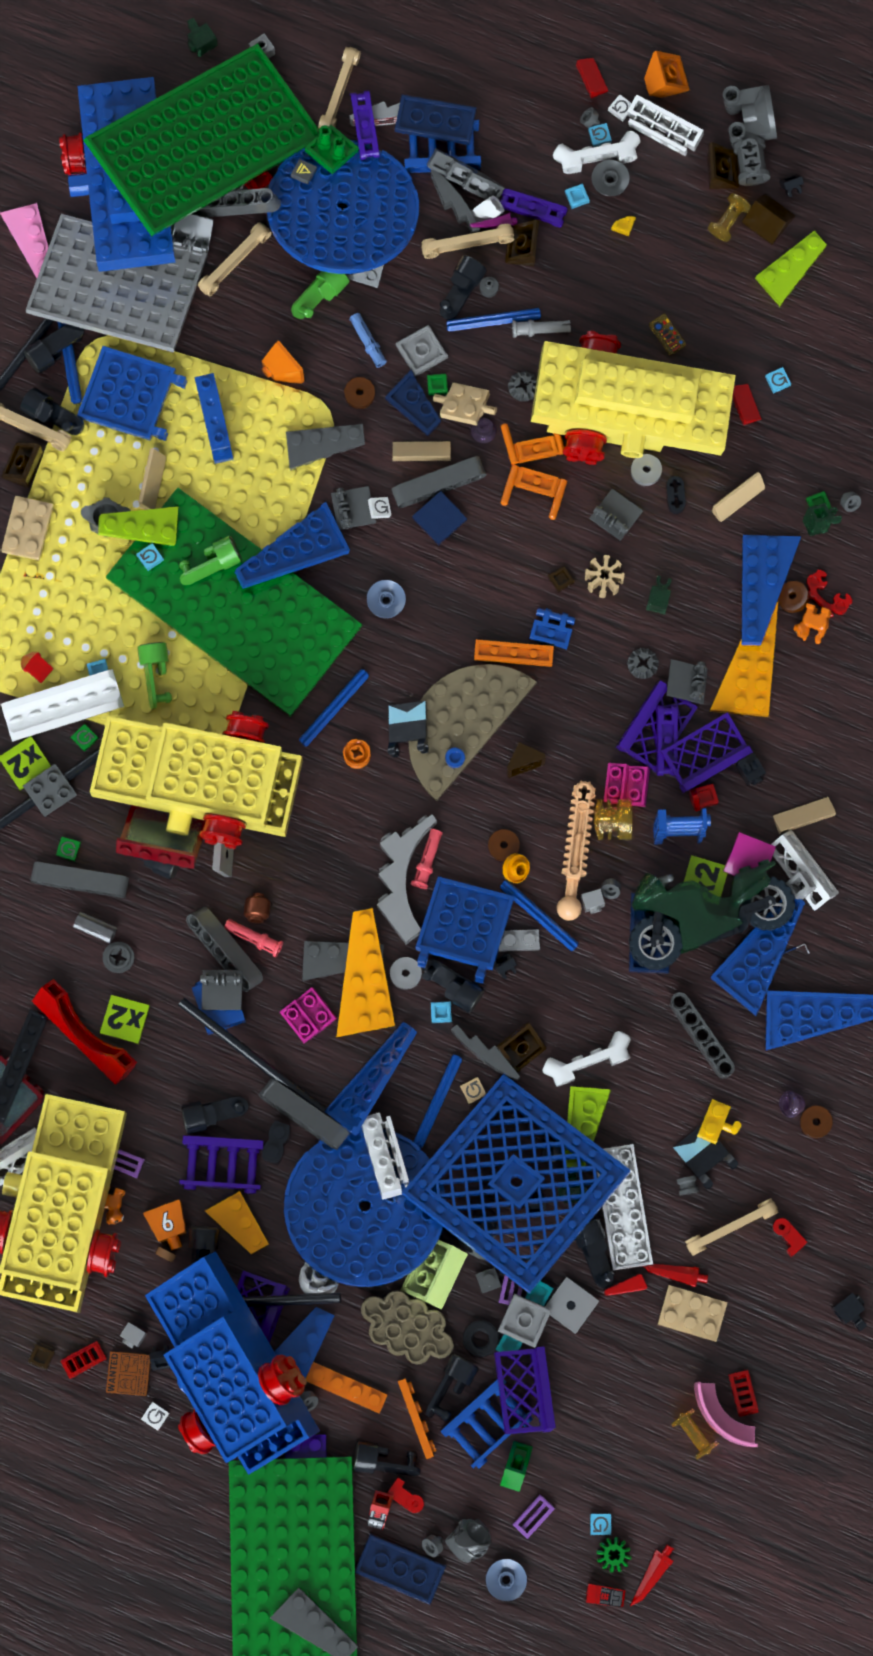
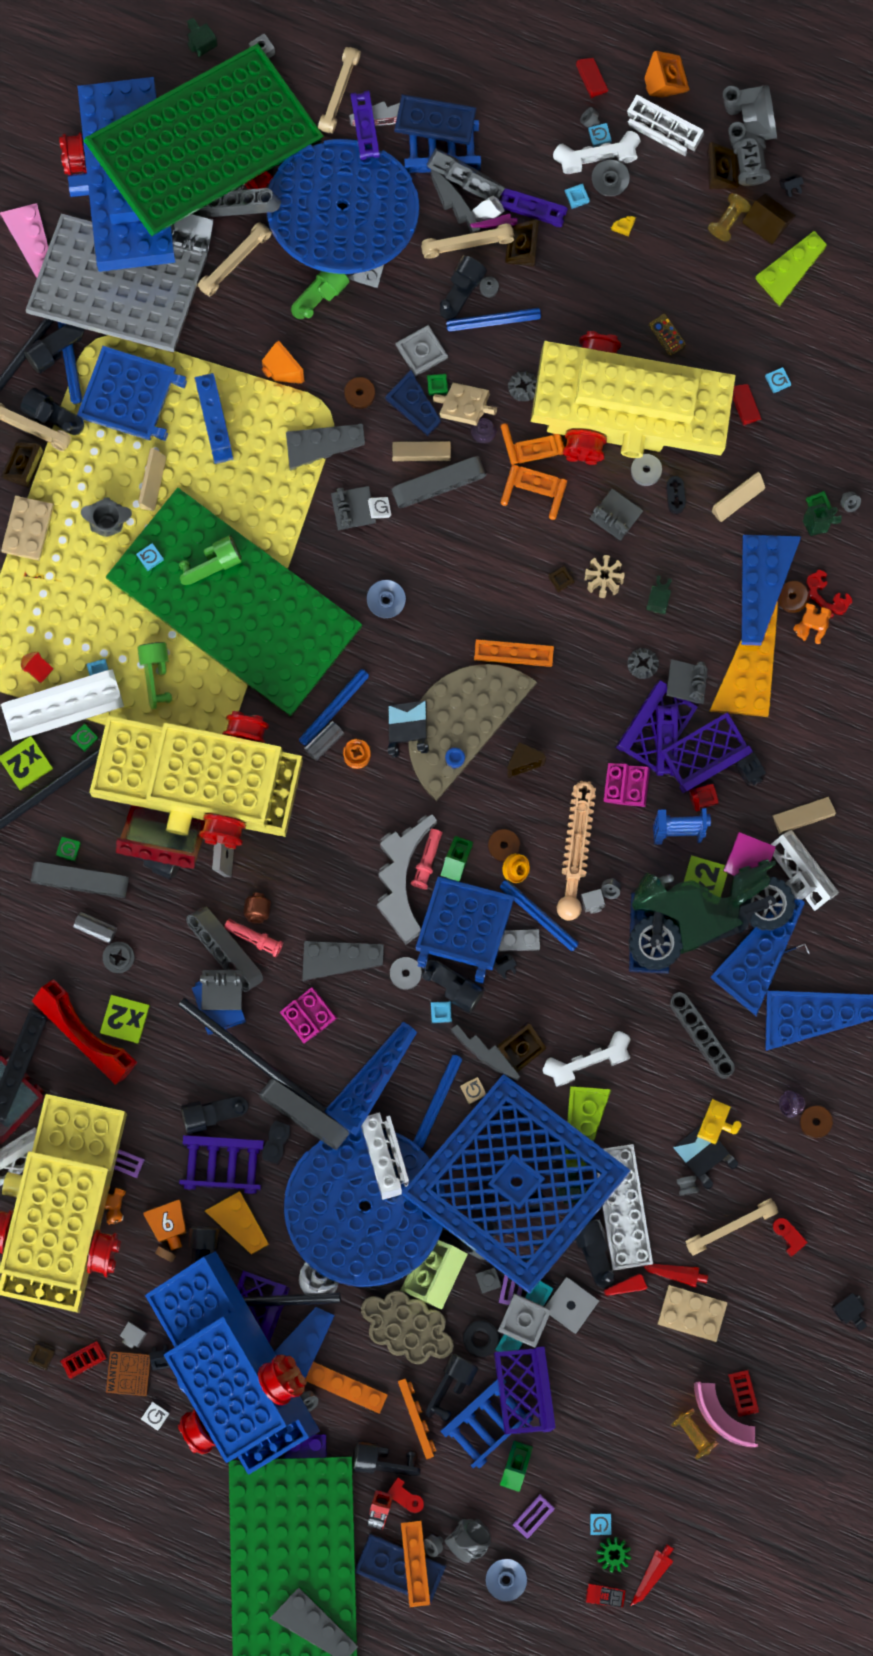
(49, 790): dark grey hinge -> none
(141, 525): lime wing -> none
(301, 546): blue wing -> none
(303, 171): dark grey tile -> none
(324, 741): none -> flat silver axle
(331, 148): green plate -> none
(365, 989): light orange wing -> none
(372, 347): medium blue pin -> none
(415, 1564): none -> orange plate
(439, 518): dark blue tile -> none
(456, 858): none -> green slope
(531, 327): light grey pin -> none
(550, 633): blue plate -> none
(613, 819): clear yellow wheel -> none
(620, 107): white tile -> none

